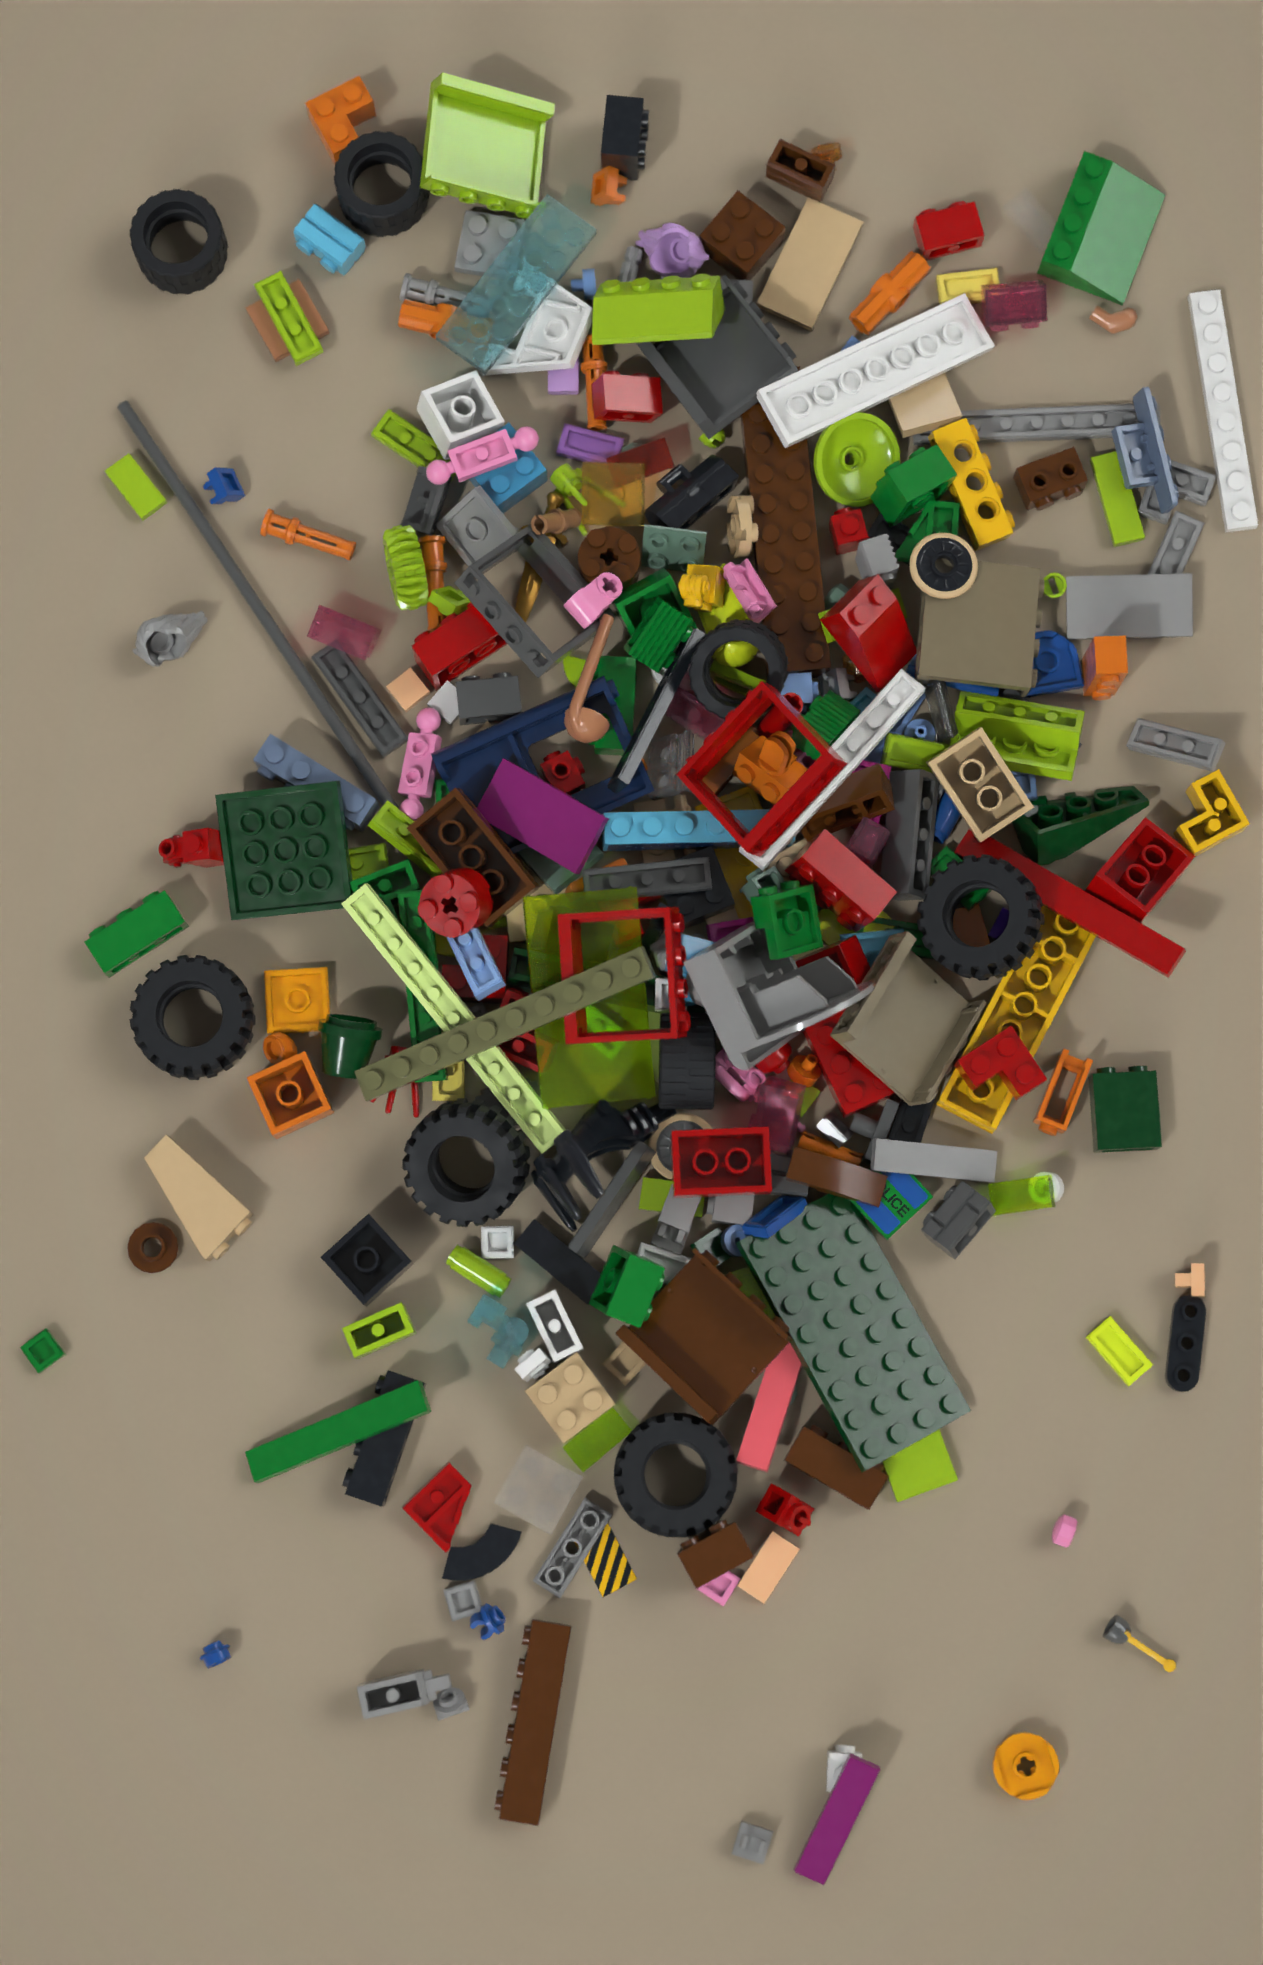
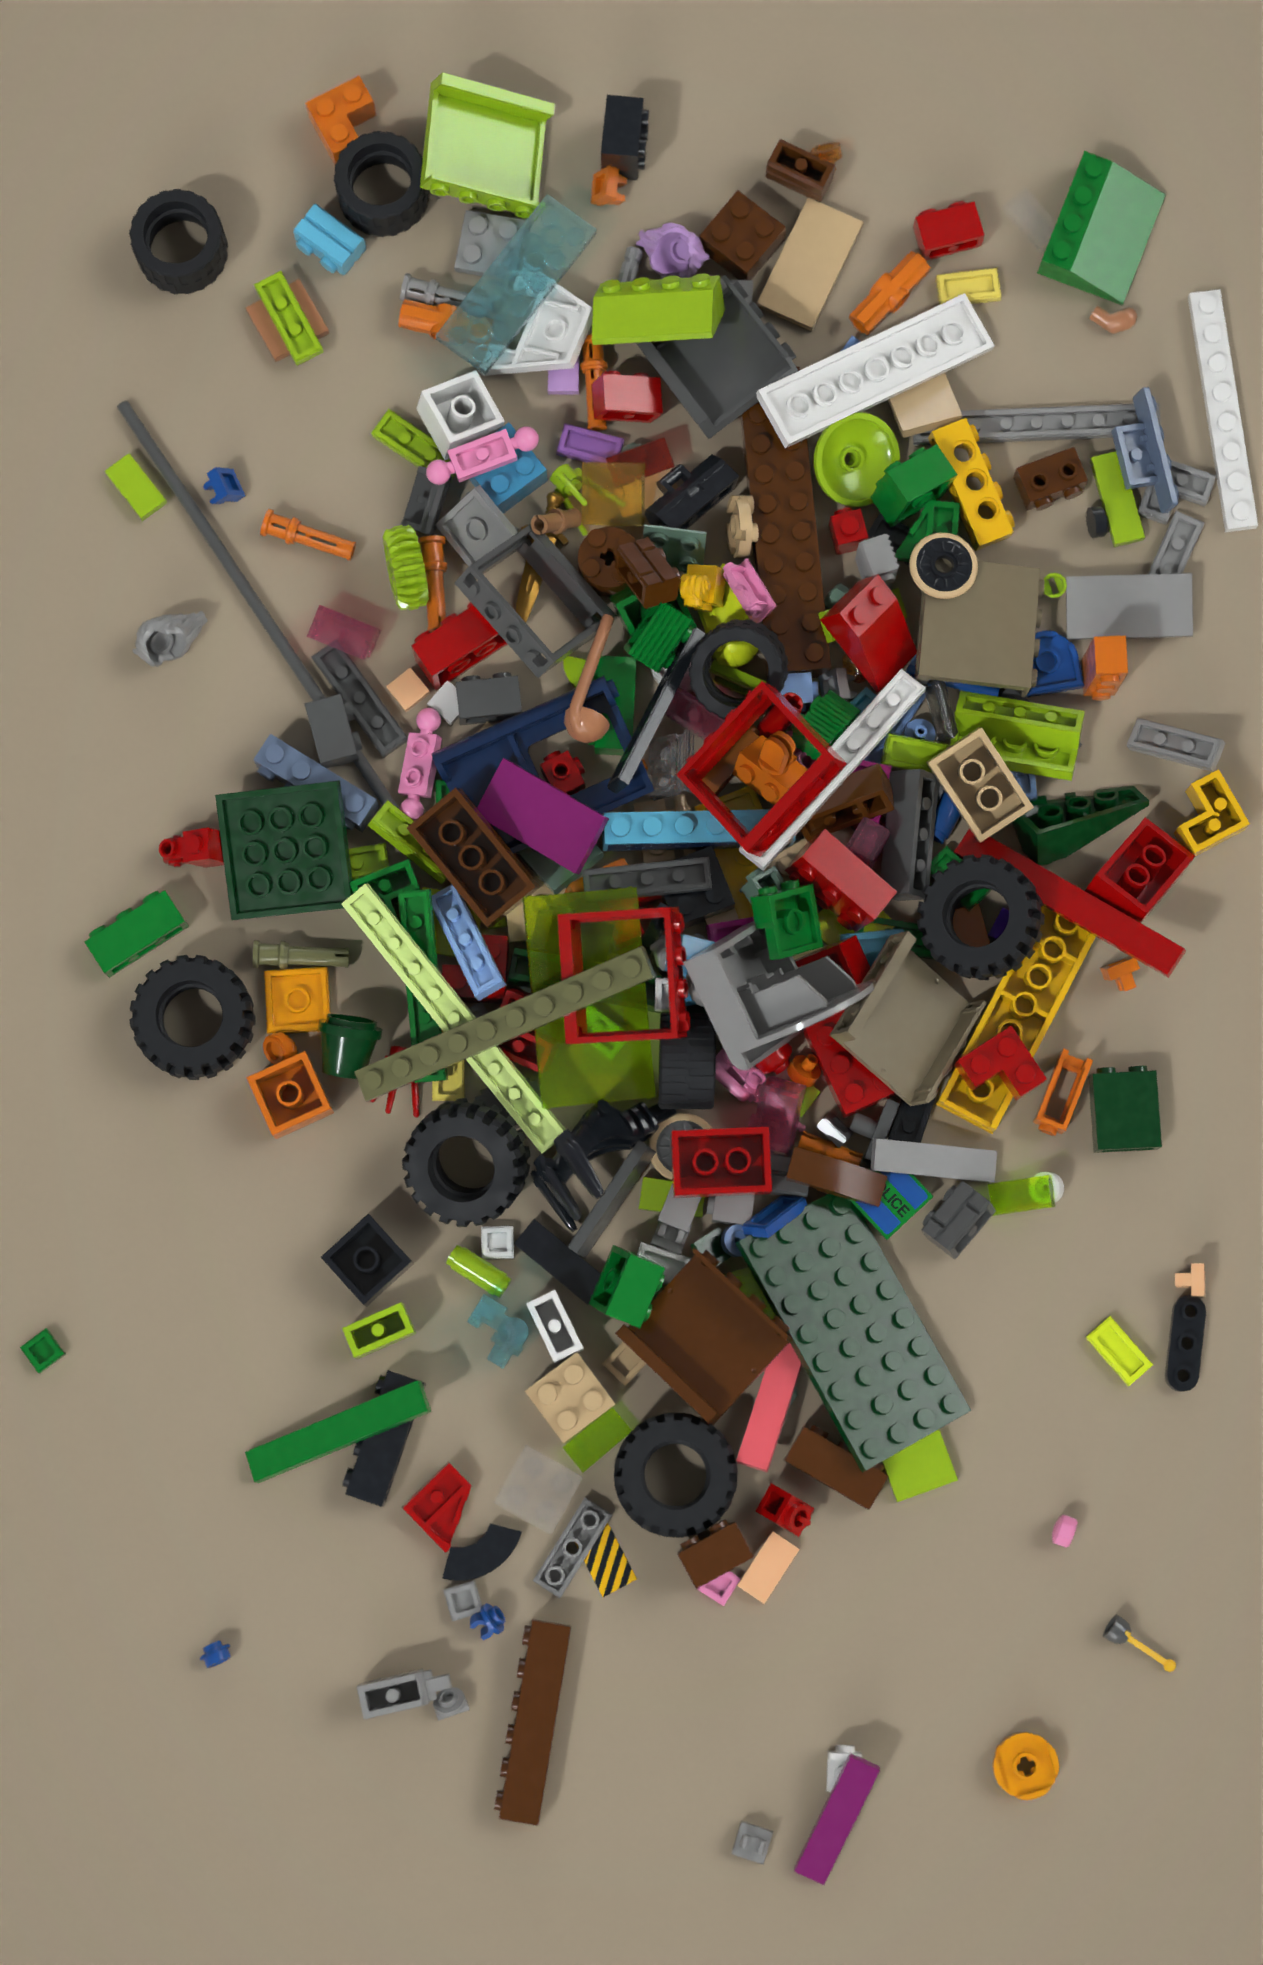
(165, 1257): reddish brown piece -> none
(199, 1200): tan slope -> none
(285, 955): none -> olive pin
(332, 731): none -> dark grey brick
(449, 600): lime plate -> none
(458, 916): red brick -> none
(533, 1364): white plate -> none
(586, 284): medium blue tile -> none
(594, 599): bright pink piece -> none
(647, 572): none -> reddish brown brick
(713, 441): lime hinge -> none
(1014, 304): clear pink brick -> none
(1096, 522): none -> black tile
(1121, 972): none -> orange tile

